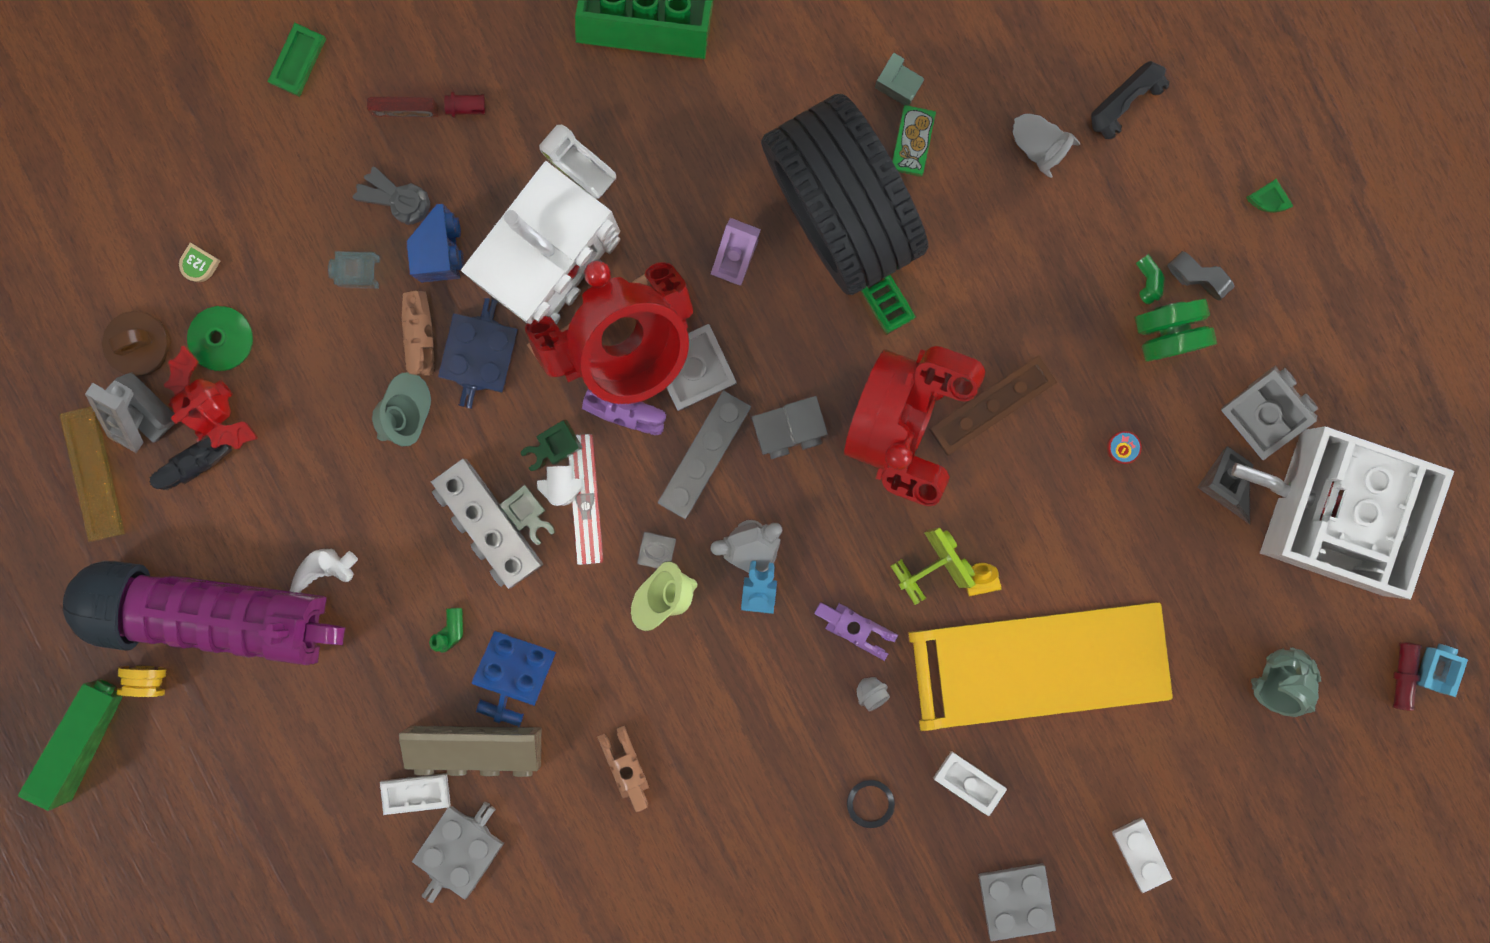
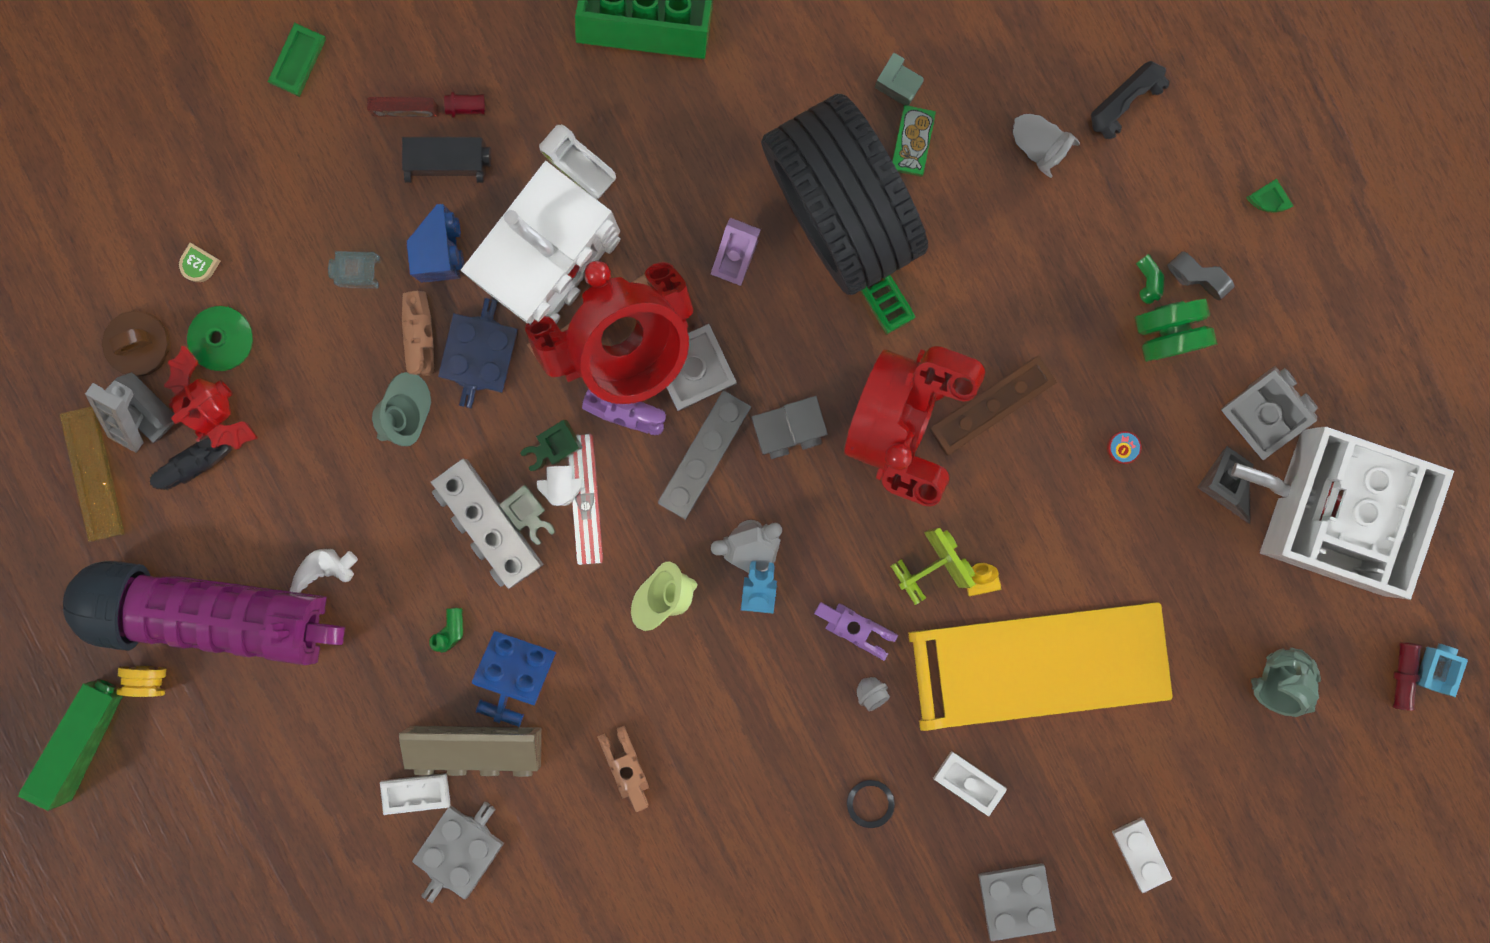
(407, 203): dark grey piece -> none
(445, 157): none -> black brick
(656, 550): tile -> none

